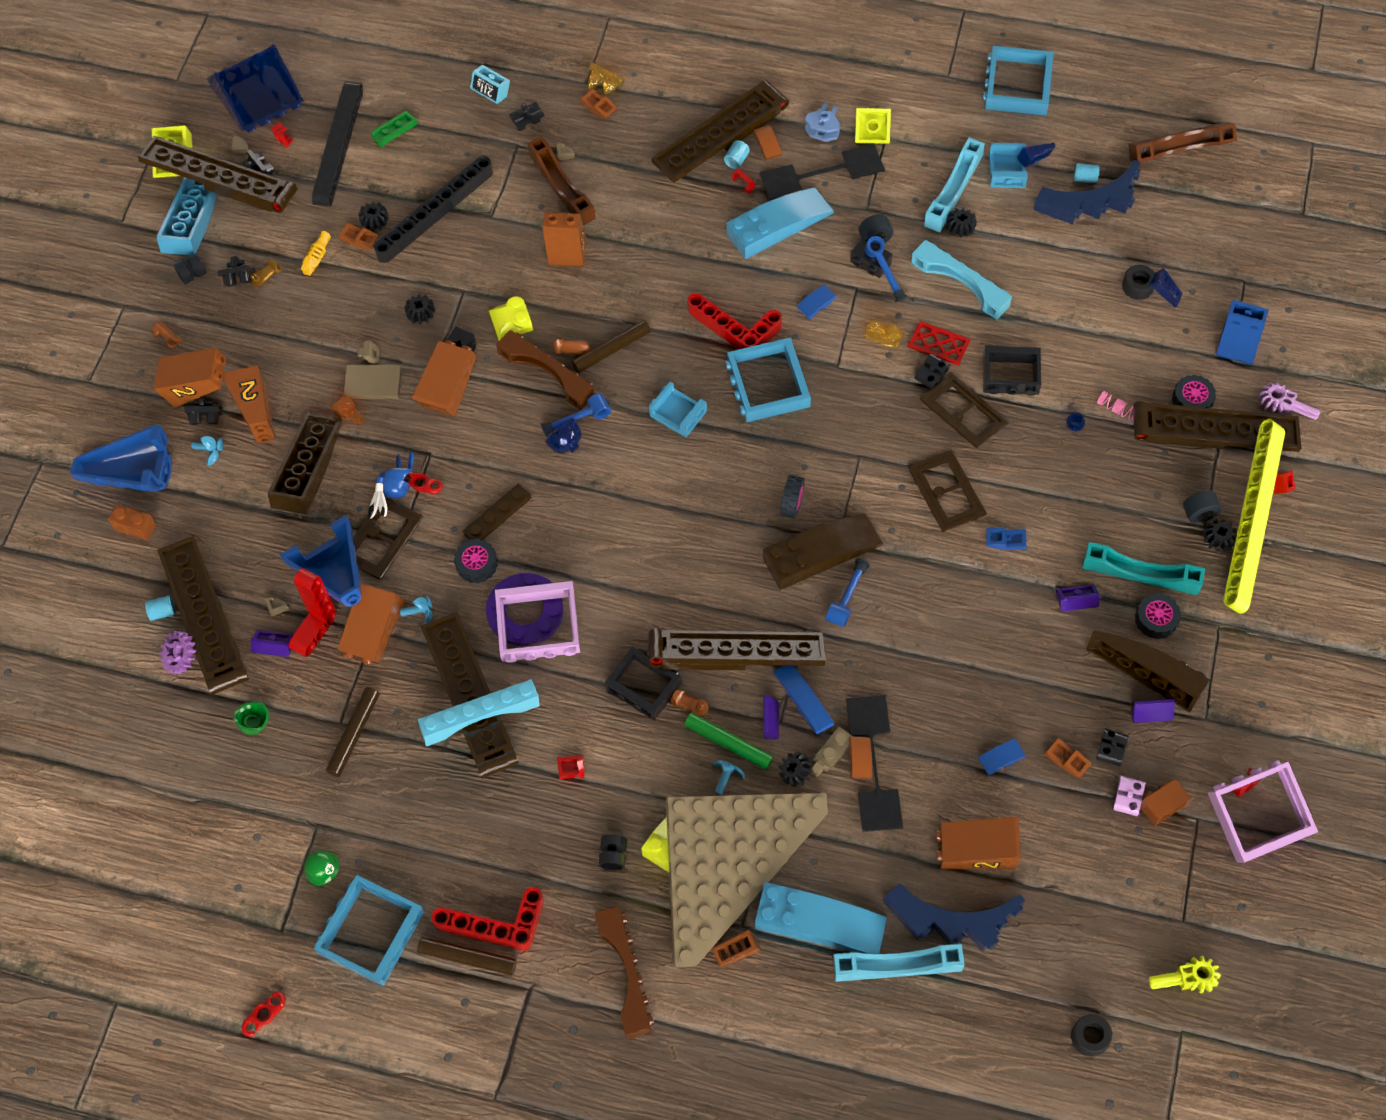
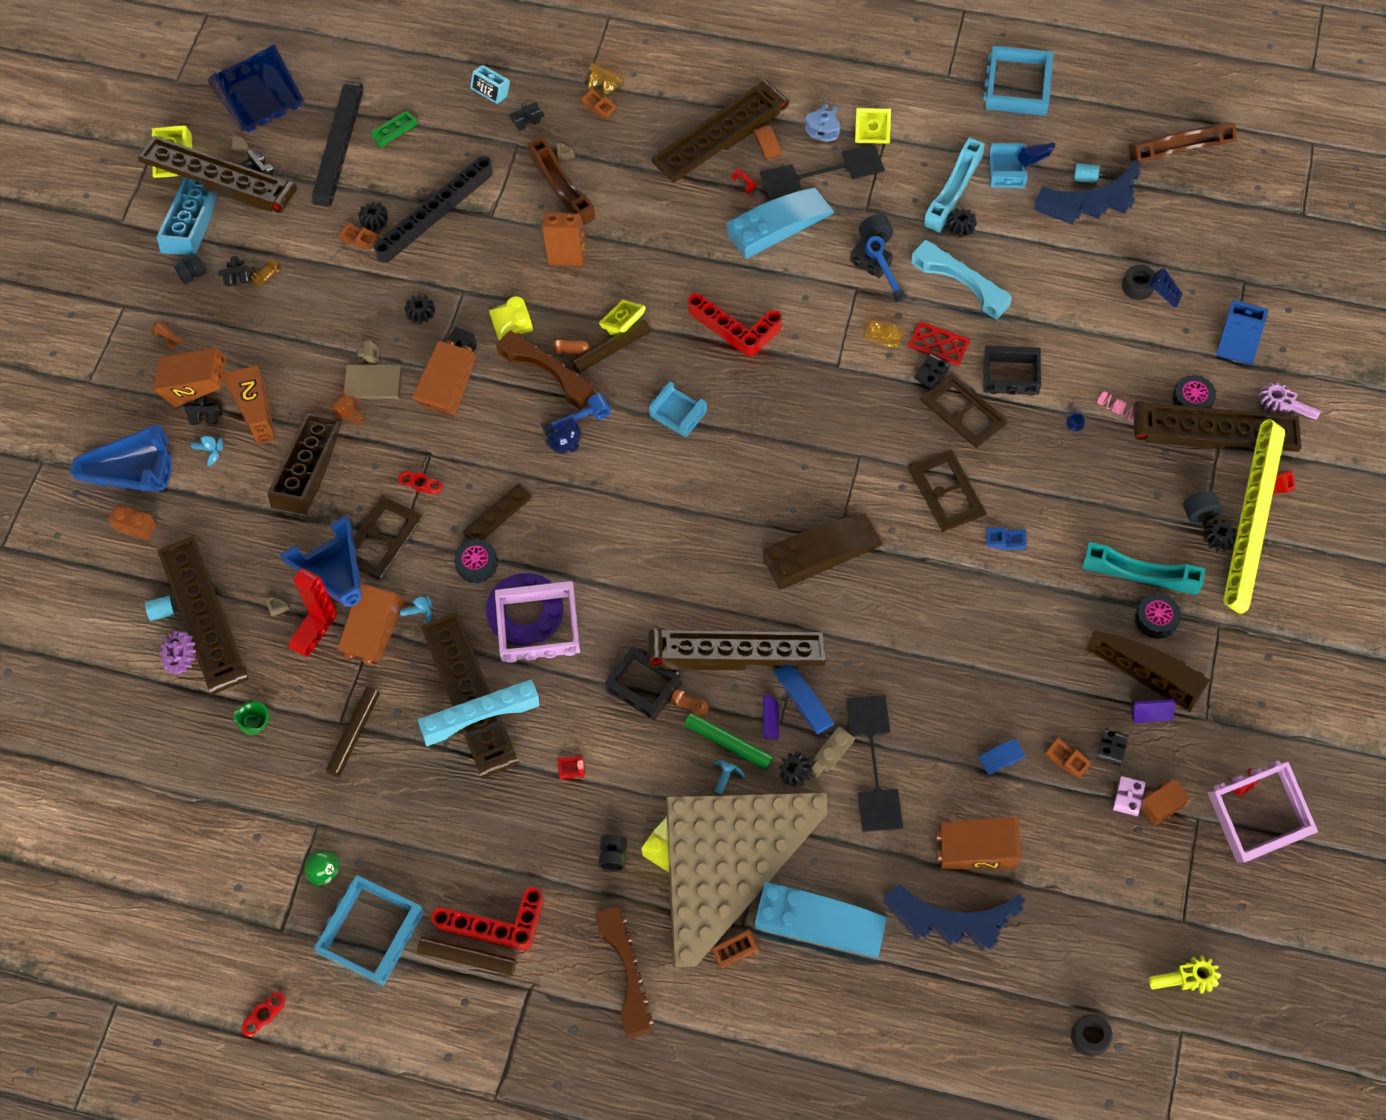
(271, 643): dark purple slope -> none
(282, 139): red piece -> none
(315, 253): yellow hinge -> none
(390, 485): blue hair -> none
(622, 317): none -> neon yellow slope
(736, 154): medium azure piece -> none
(773, 408): dark azure window -> none
(792, 496): black wheel -> none
(816, 301): blue slope -> none
(839, 612): blue piece -> none
(860, 757): dark orange slope -> none
(871, 966): medium azure arch -> none
(1078, 597): dark purple slope -> none

